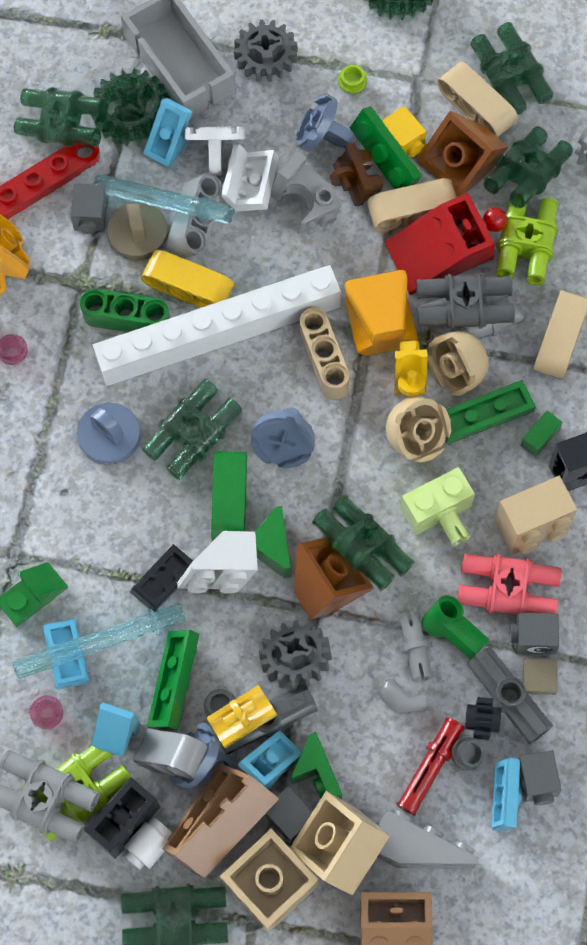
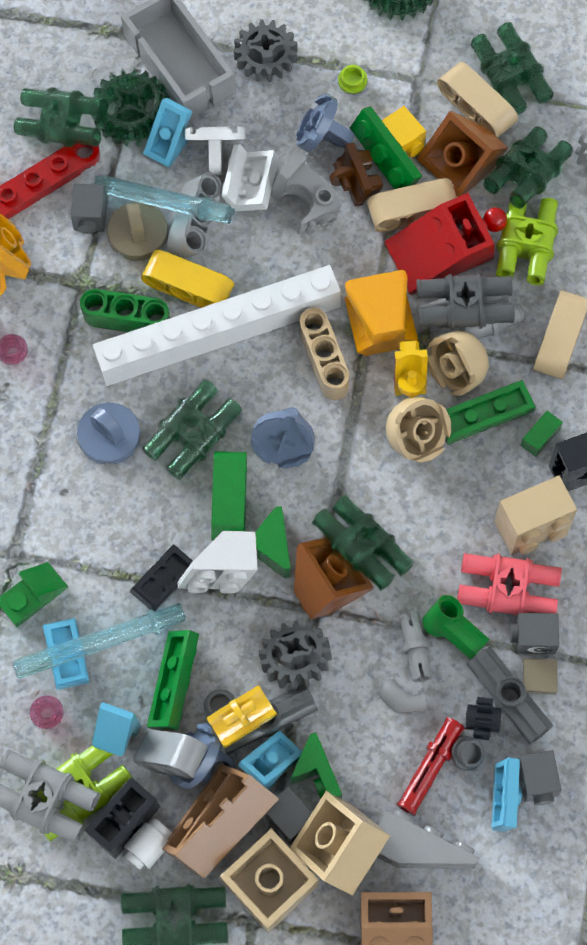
(440, 503): yellowish green brick -> none

